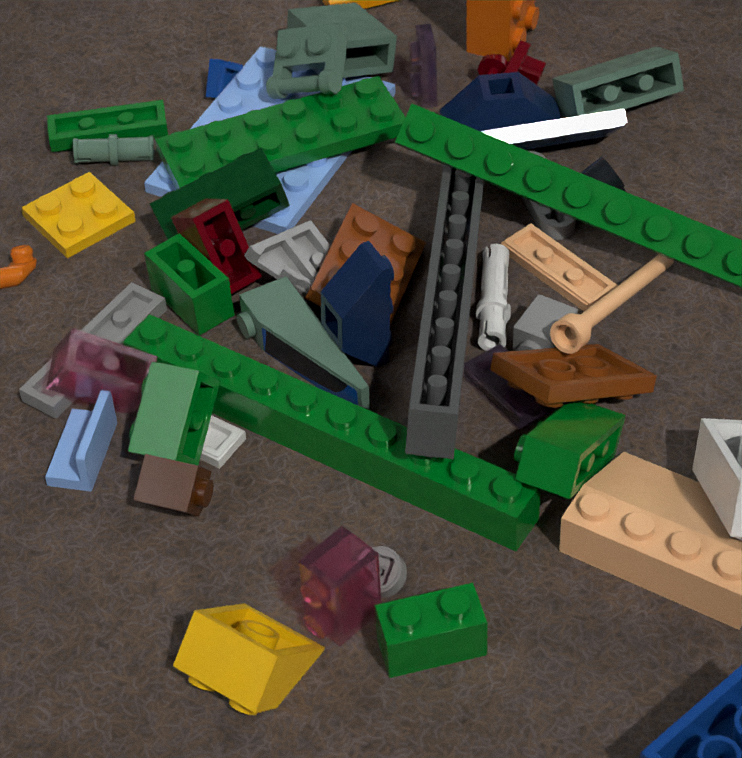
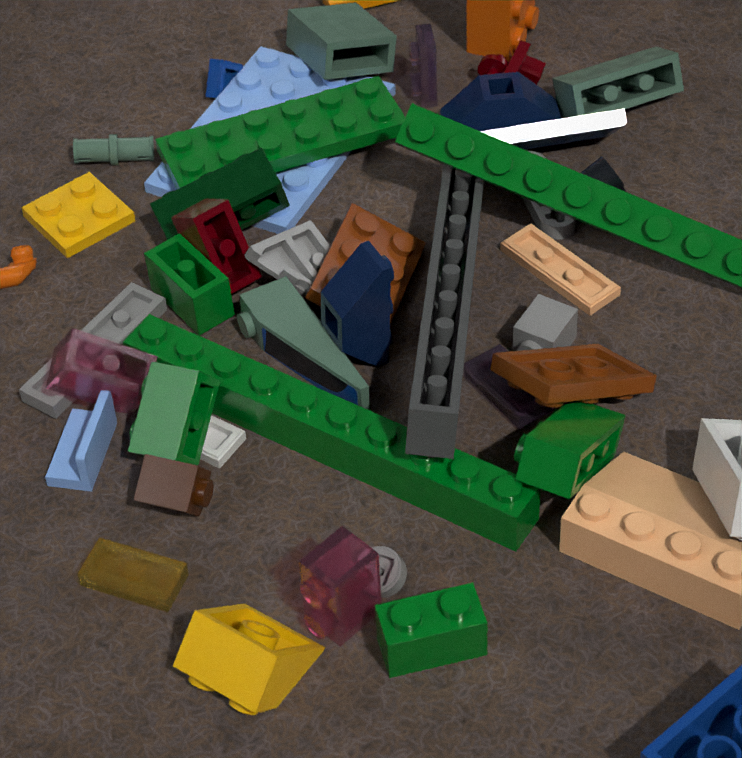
(126, 121): green plate -> none
(133, 574): none -> clear yellow plate
(309, 49): sand green plate -> none
(493, 306): white pin -> none
(574, 330): light nougat piece -> none

